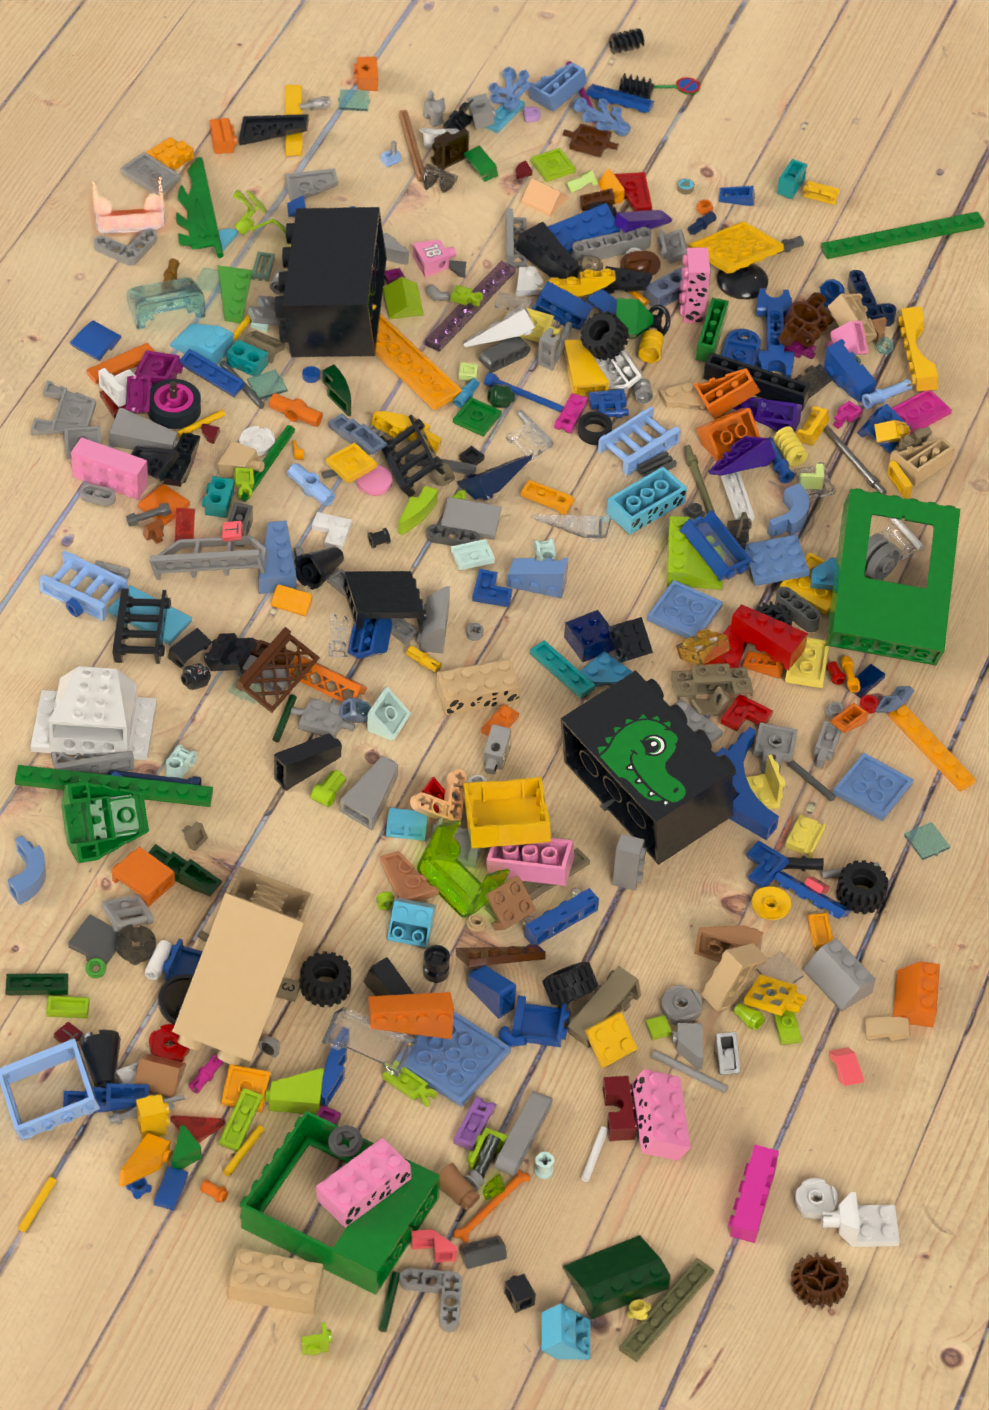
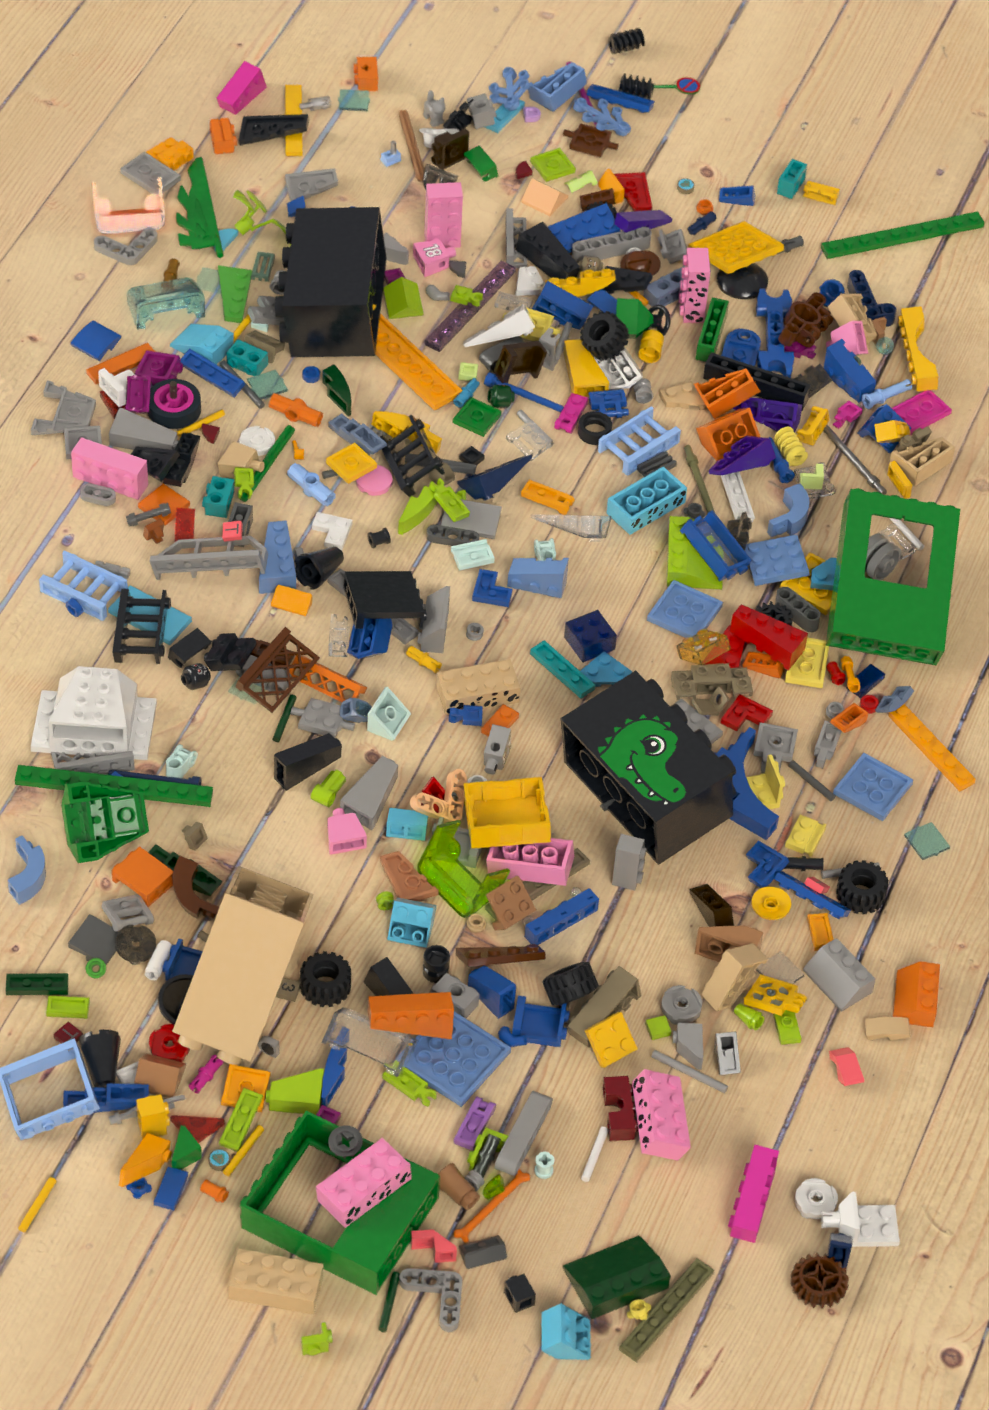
(183, 877): none -> reddish brown arch
(219, 1159): none -> tile
(242, 88): none -> dark pink wedge
(345, 832): none -> bright pink torso
(444, 213): none -> bright pink brick
(449, 501): none -> lime plate
(467, 996): none -> light grey brick
(469, 715): none -> blue plate
(519, 359): none -> dark brown panel
(630, 639): black plate -> none
(712, 906): none -> dark brown slope
(840, 1248): none -> dark blue slope

